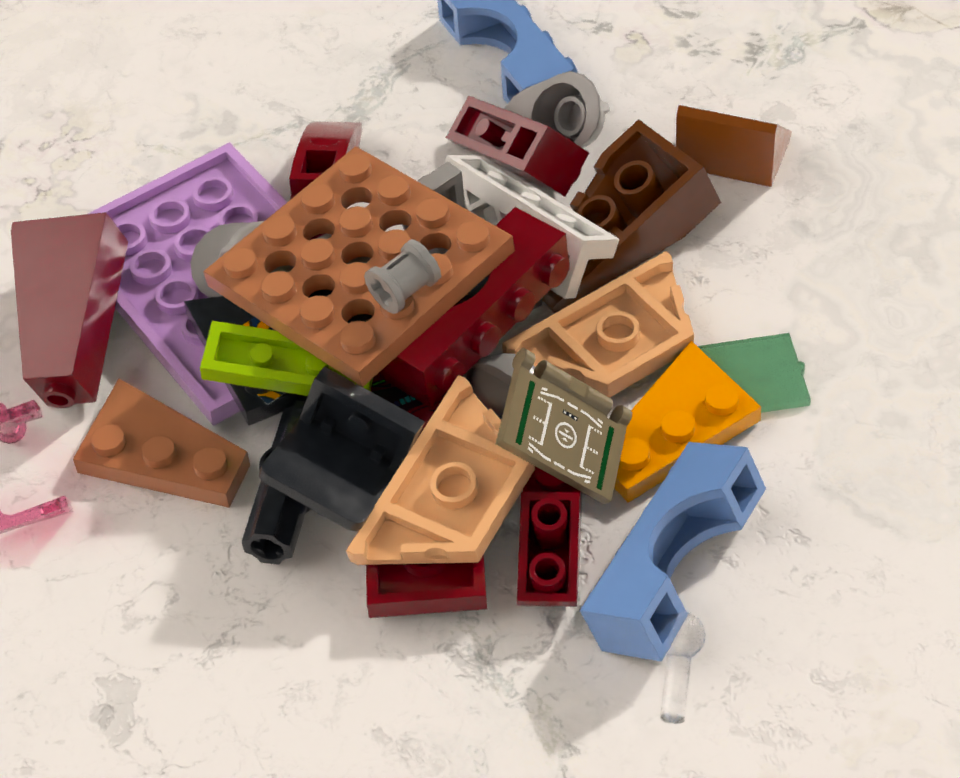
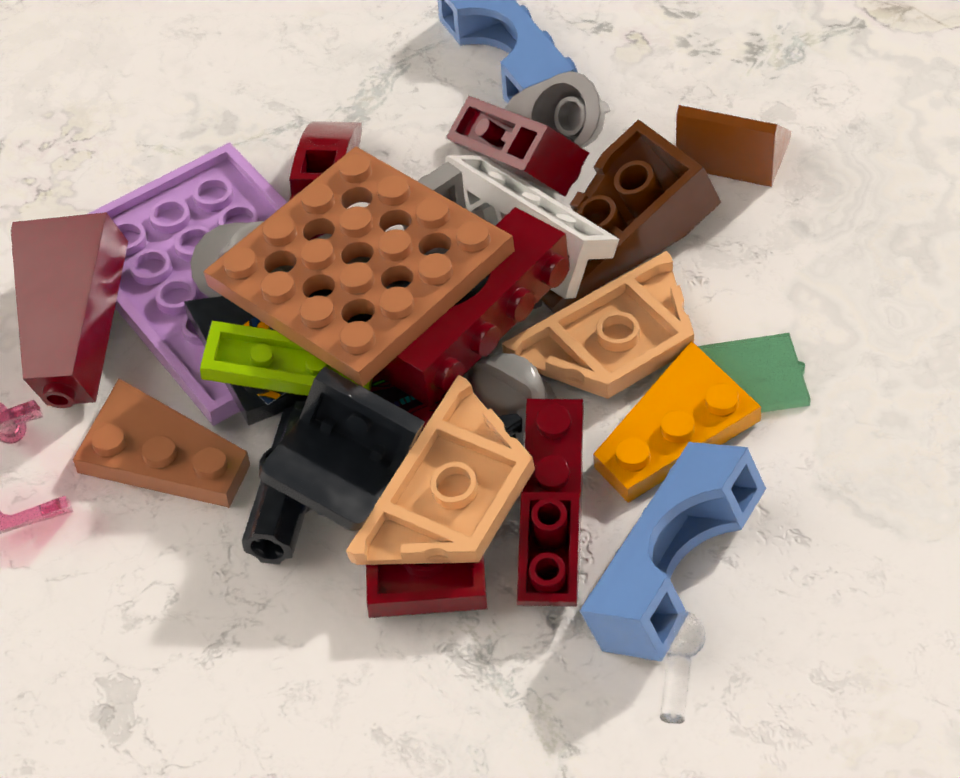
(402, 276): light grey bush -> none
(563, 427): dark tan piece -> none

